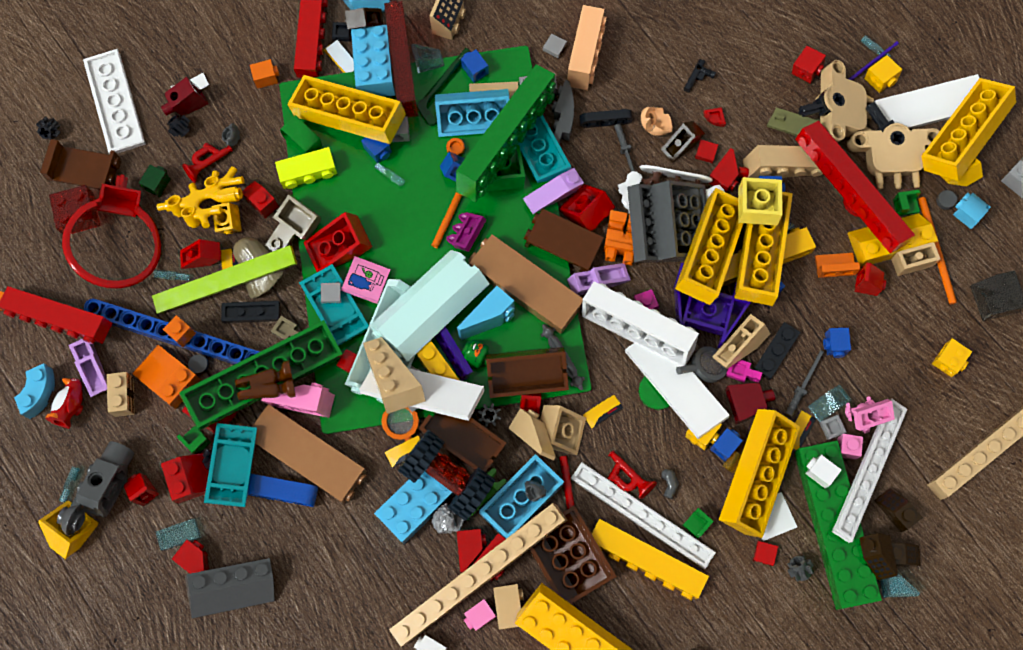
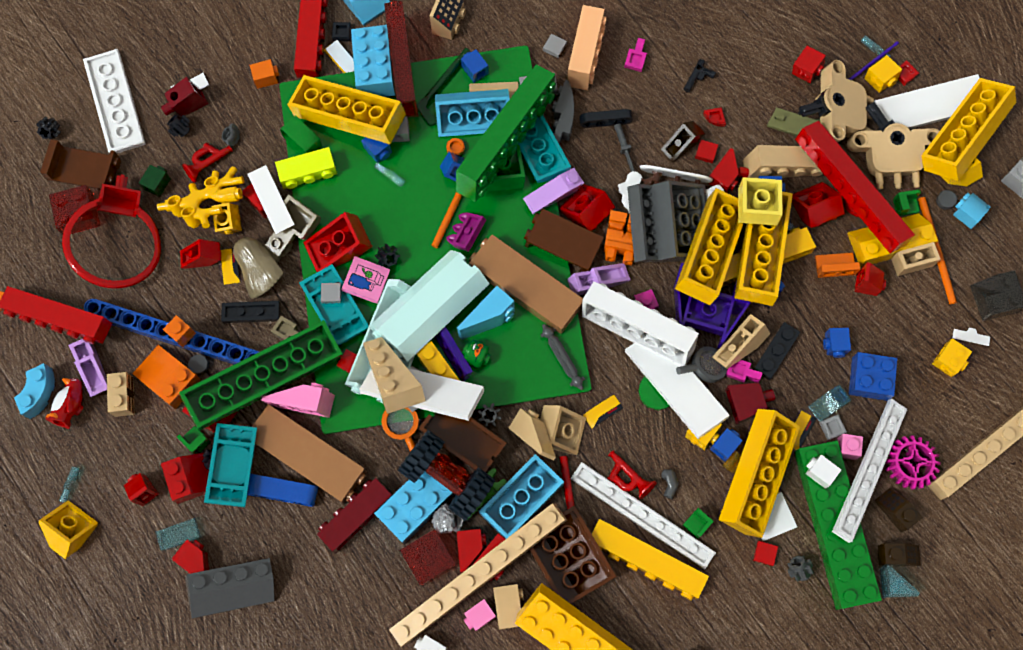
(99, 489): dark grey brick -> none
(170, 275): clear light blue pin -> none
(224, 279): lime tile -> none
(265, 384): reddish brown piece -> none
(270, 199): none -> white sticker
(354, 516): none -> dark red brick
(363, 18): slope -> none
(382, 255): none -> black gear
(399, 453): yellow sticker -> none
(426, 58): clear light blue slope -> none
(428, 558): none -> clear red brick
(527, 372): reddish brown piece -> none
(531, 401): red tile -> none
(534, 491): dark grey piece -> none
(636, 58): none -> dark pink plate
(655, 121): light nougat hair -> none
(799, 391): dark grey sword -> none
(818, 204): none -> red slope
(870, 414): bright pink piece -> none
(873, 376): none -> blue brick
(879, 555): dark brown slope -> none
(908, 73): none -> red tile
(913, 448): none -> dark pink gear
(971, 336): none -> white sticker

